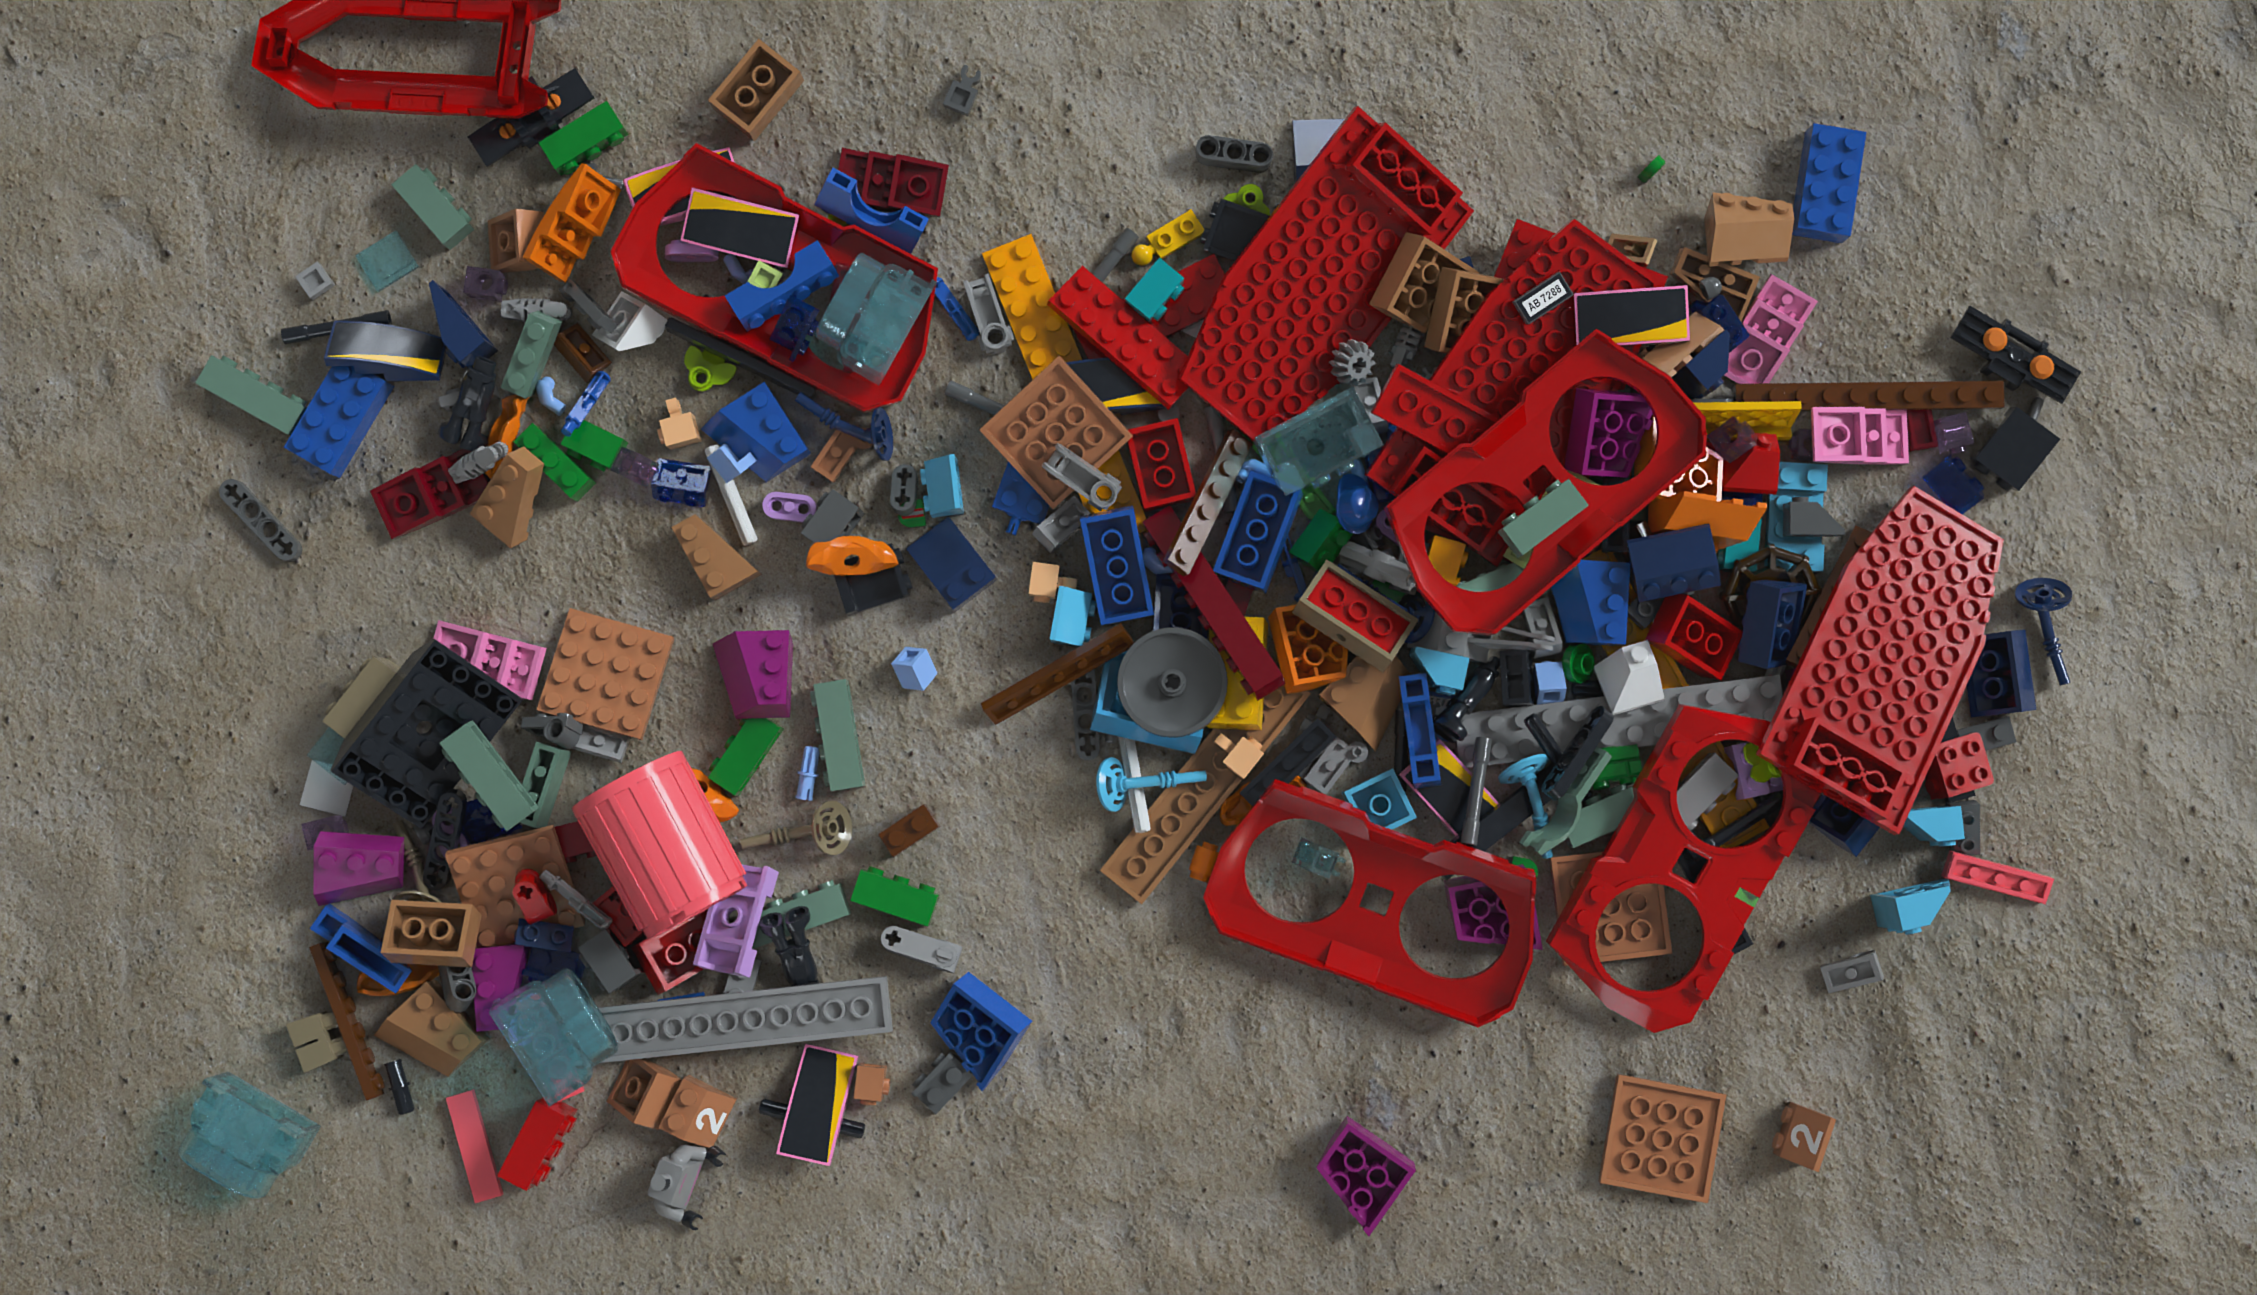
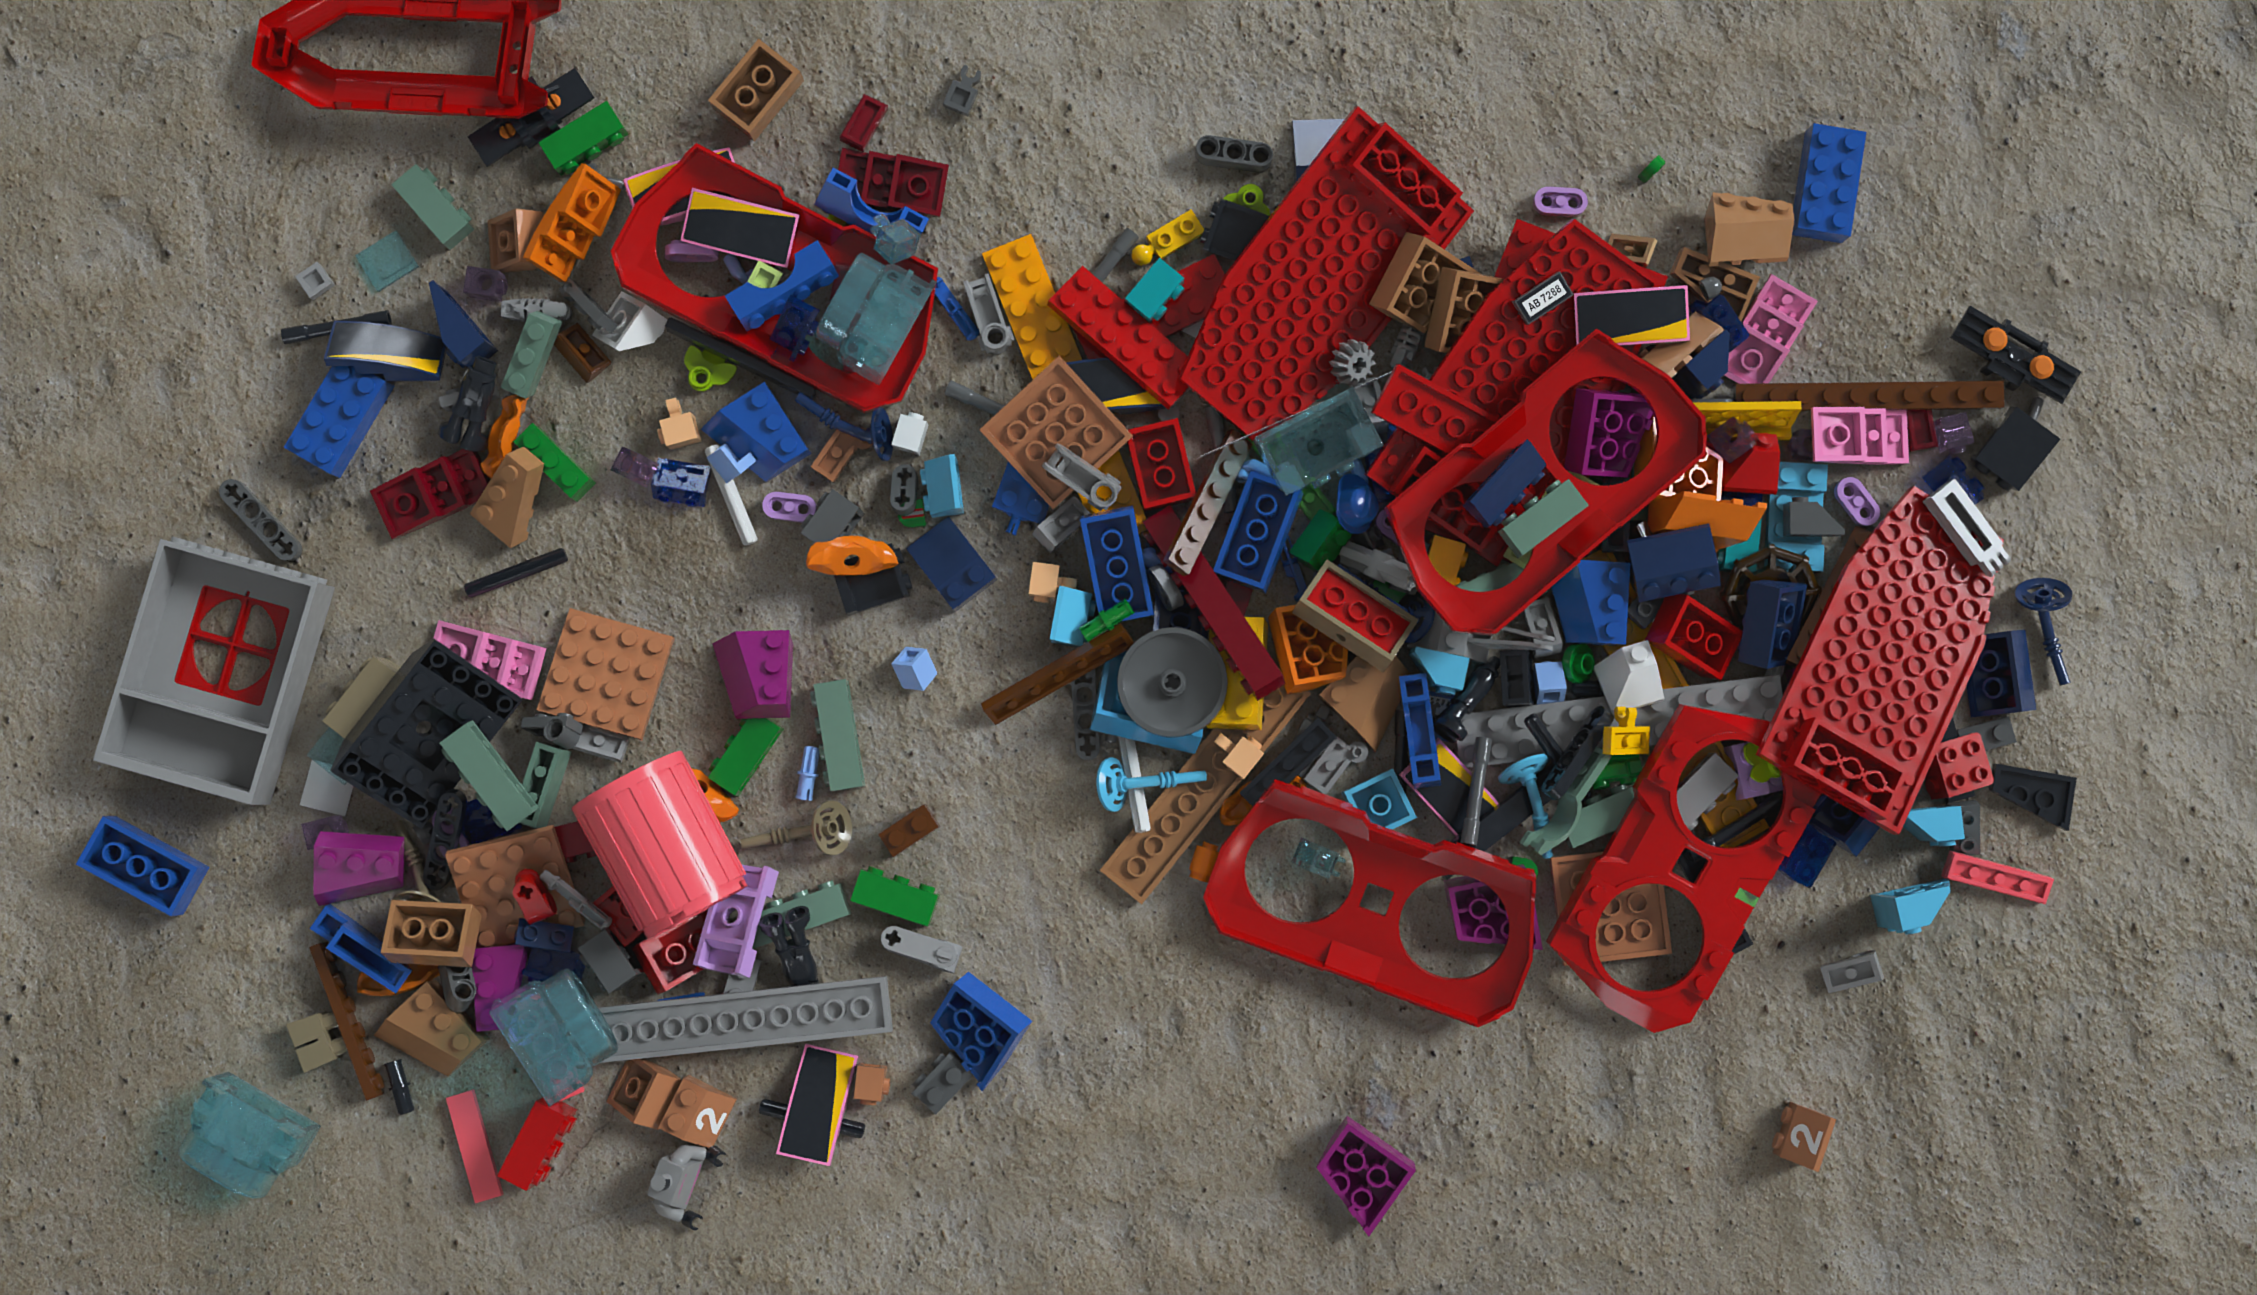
(142, 865): none -> blue brick
(199, 733): none -> light grey panel
(251, 395): sand green brick -> none
(477, 462): light grey hinge -> none
(515, 572): none -> black axle
(546, 398): light blue arm -> none
(585, 402): blue piece -> none
(594, 444): green brick -> none
(713, 559): medium nougat wedge -> none
(863, 123): none -> dark red tile
(894, 240): none -> clear light blue brick
(910, 433): none -> white brick
(1106, 620): none -> green pin
(1164, 587): none -> dark grey beam
(1283, 420): none -> white sticker
(1506, 485): none -> dark blue slope
(1559, 201): none -> lavender plate
(1626, 737): none -> yellow plate
(1662, 1138): nougat plate -> none
(1807, 857): none -> clear blue bracket
(1856, 501): none -> lavender plate
(1958, 518): none -> light grey hinge
(2037, 792): none -> black wing

